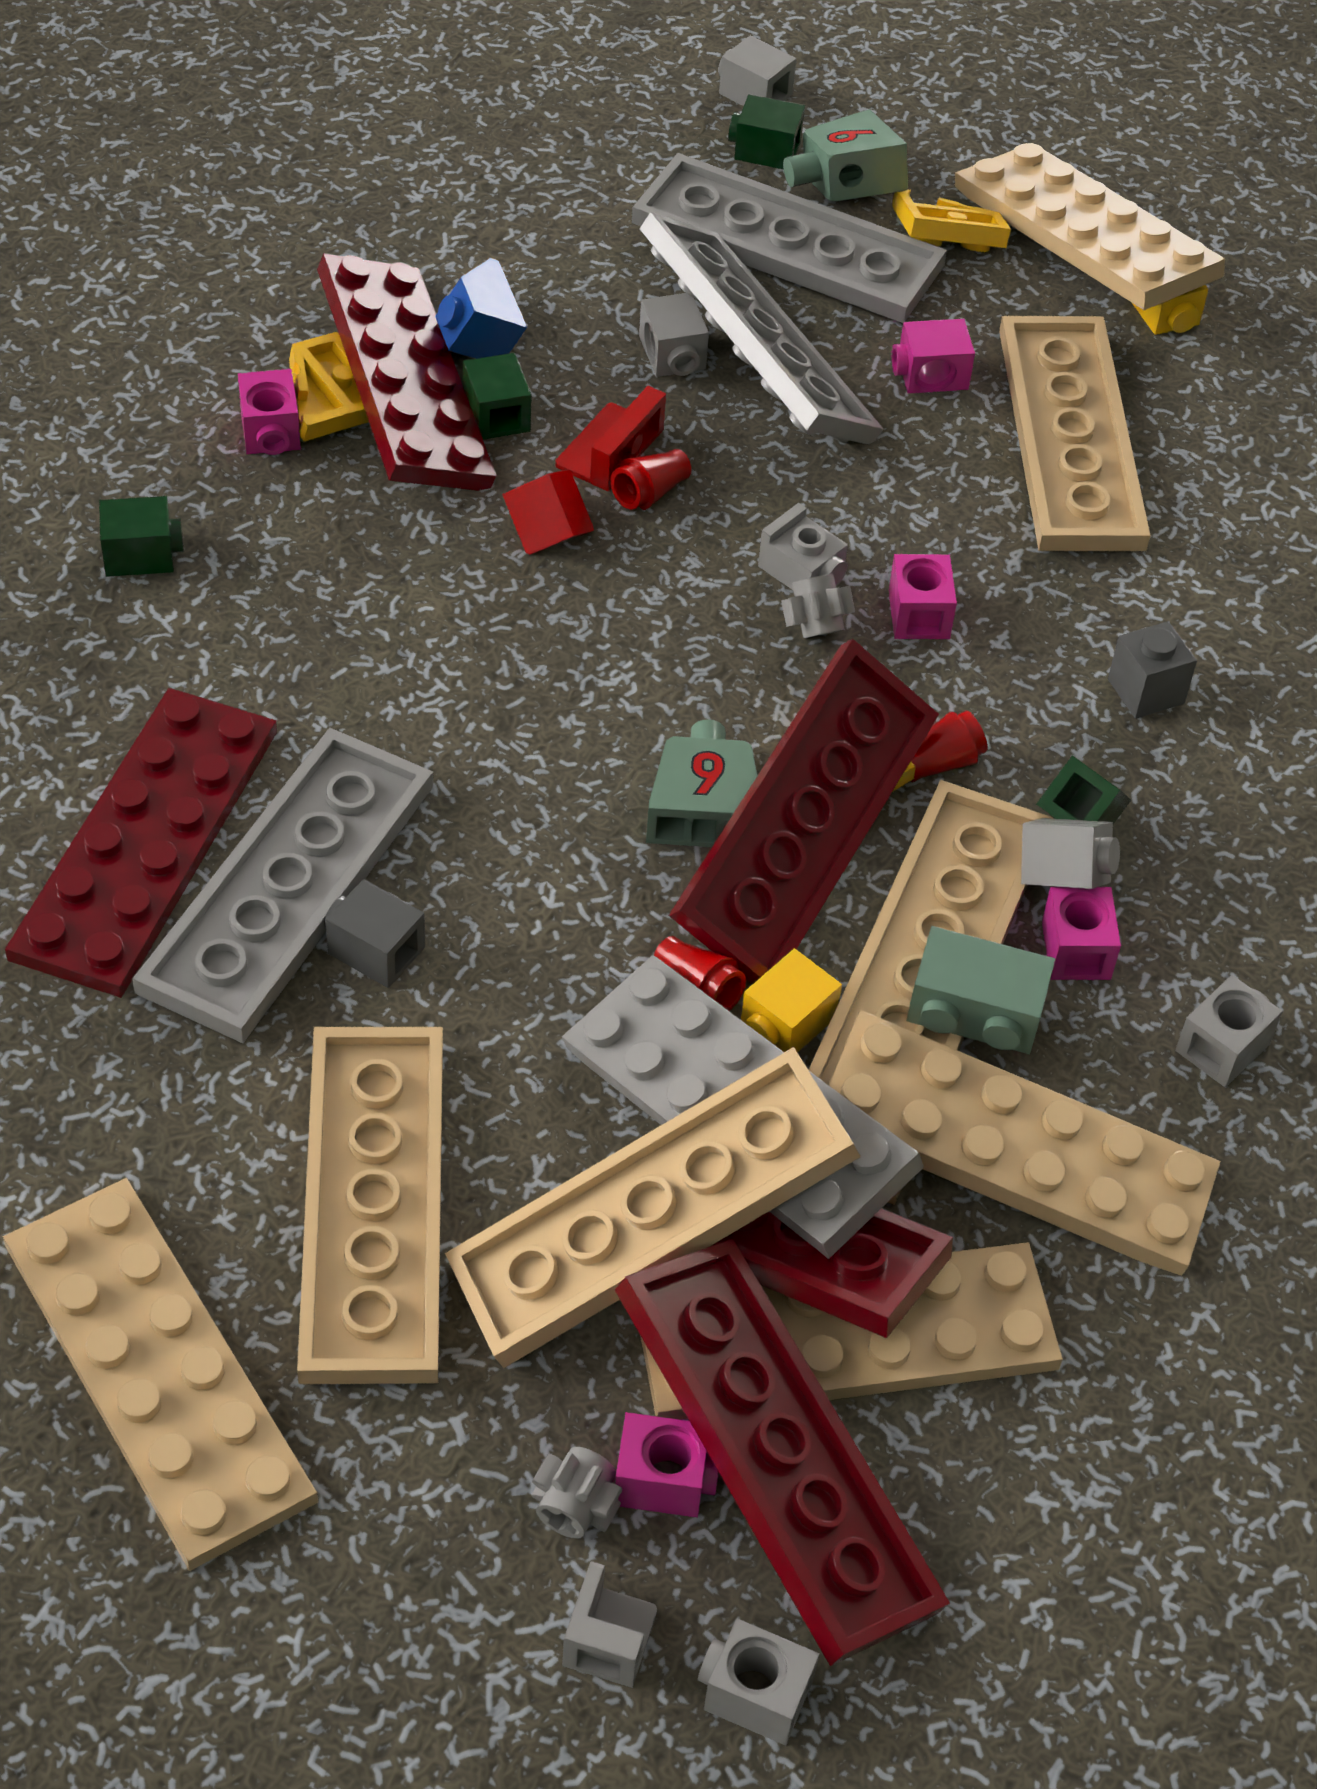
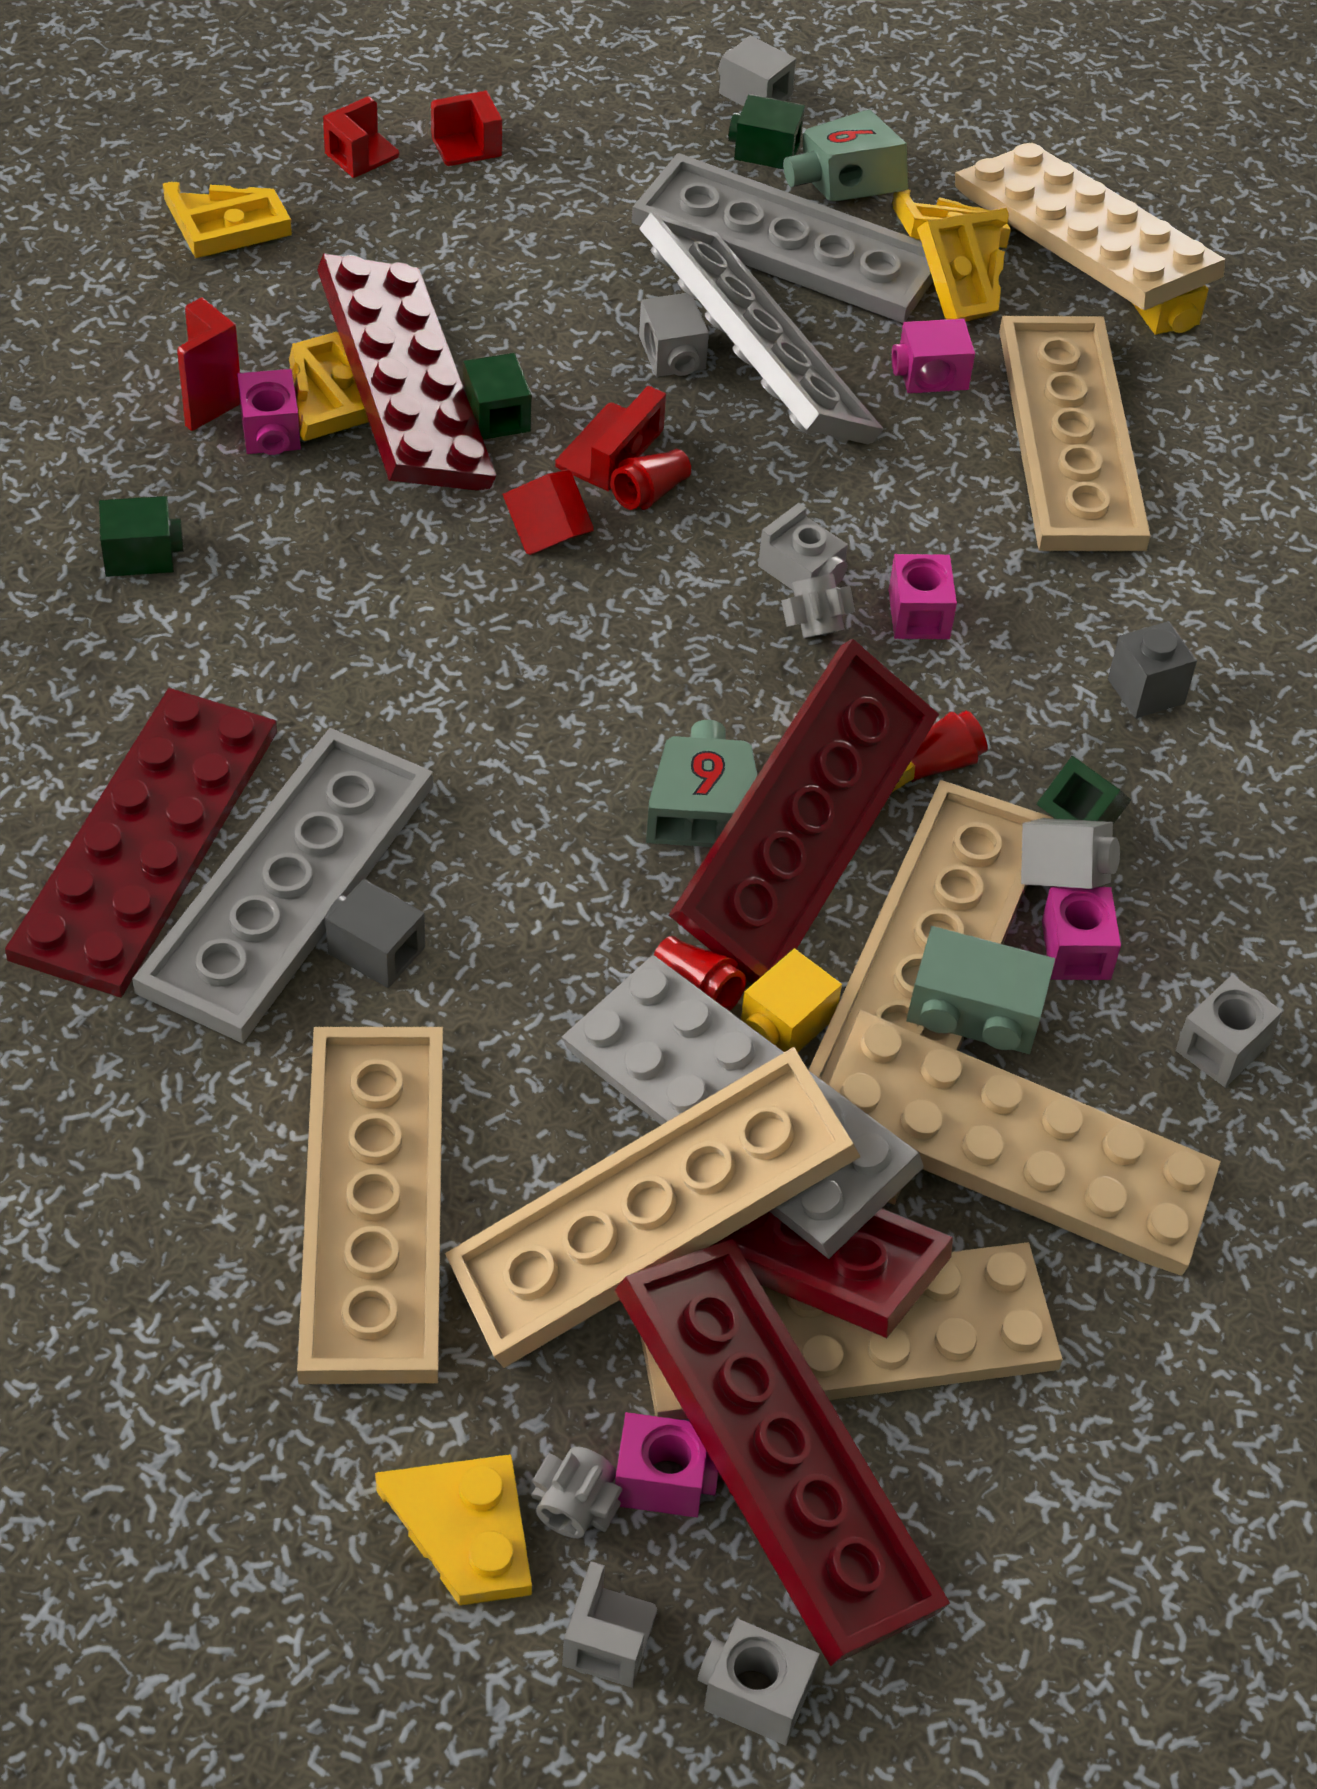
(160, 1373): tan plate -> none
(208, 364): none -> red panel
(227, 217): none -> yellow wing
(354, 139): none -> red panel
(465, 1524): none -> yellow wing
(466, 128): none -> red panel
(481, 314): blue slope -> none
(966, 262): none -> yellow wing

